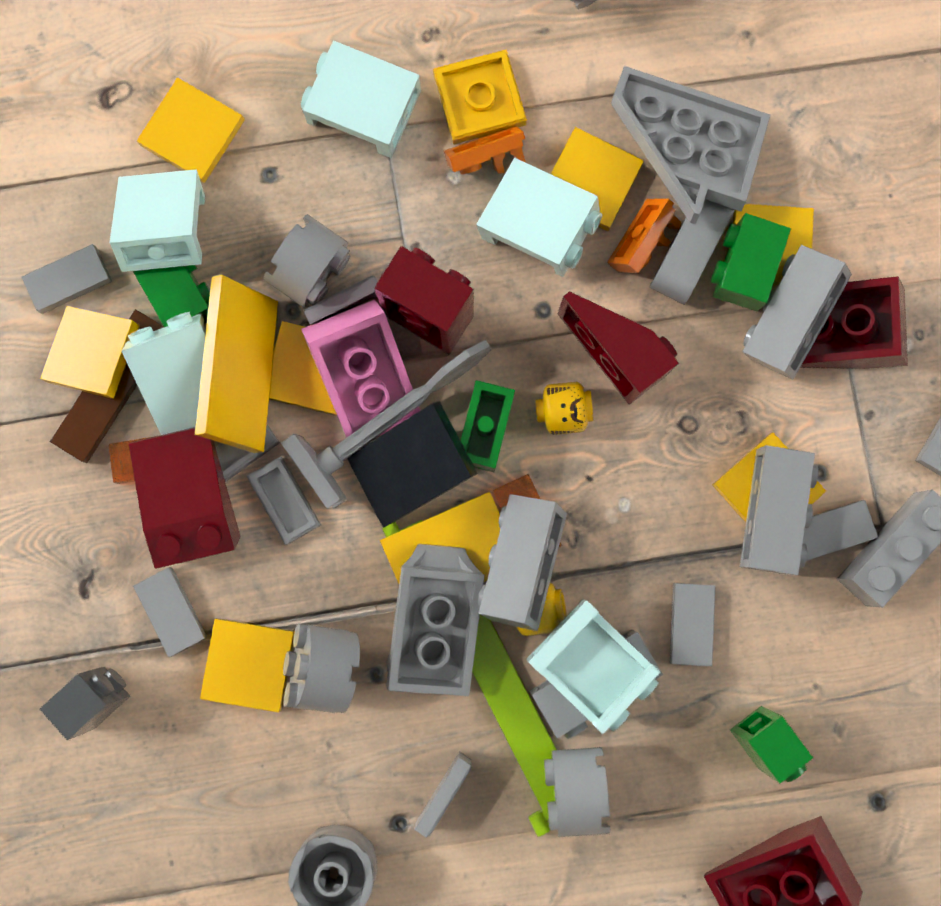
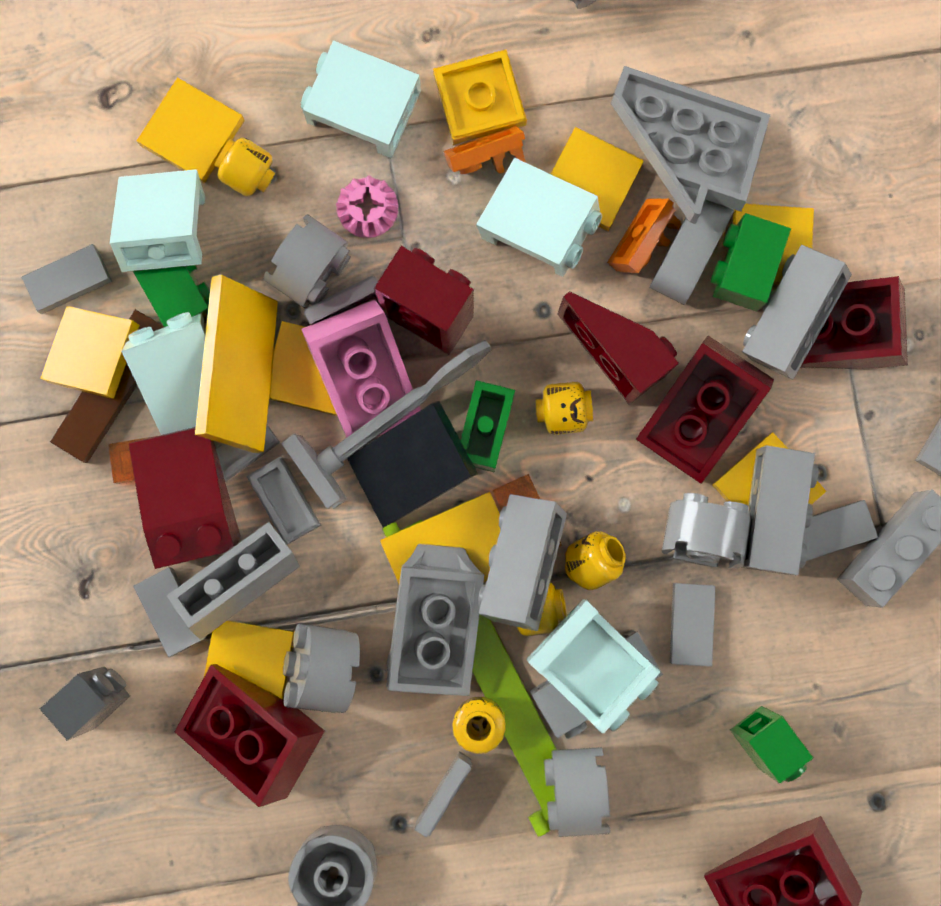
(233, 581): none -> light grey brick
(245, 166): none -> yellow head
(249, 735): none -> dark red slope
(380, 218): none -> bright pink gear
(481, 739): none -> yellow head
(595, 560): none -> yellow head
(705, 409): none -> dark red slope
(707, 531): none -> light grey brick

